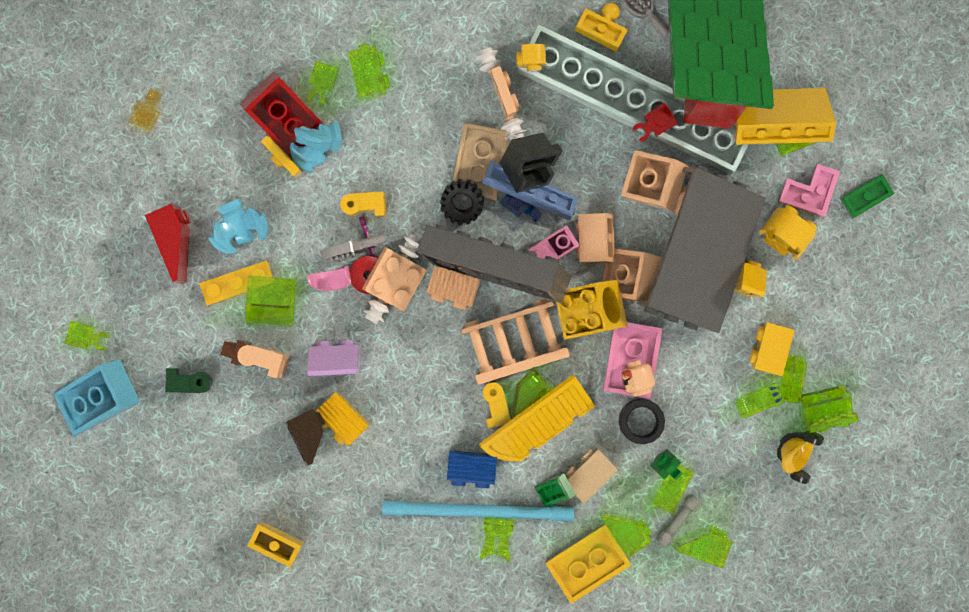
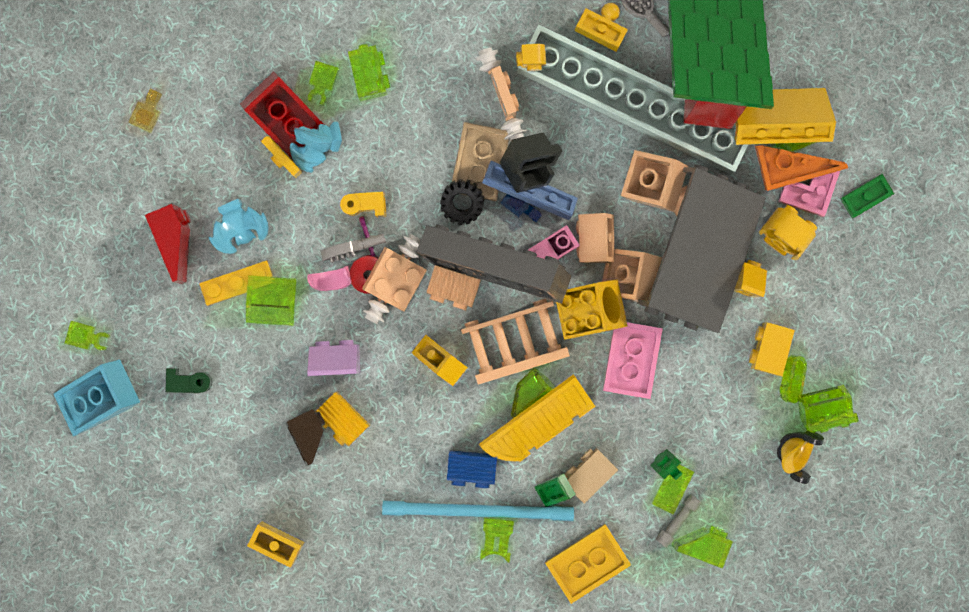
(248, 355): light nougat hips -> none
(439, 360): none -> yellow slope
(495, 397): yellow leg -> none
(627, 530): clear neon green slope -> none
(638, 378): light nougat head -> none
(657, 122): red plate -> none
(659, 416): black tyre -> none
(759, 400): clear neon green leg -> none
(788, 167): none -> orange wing

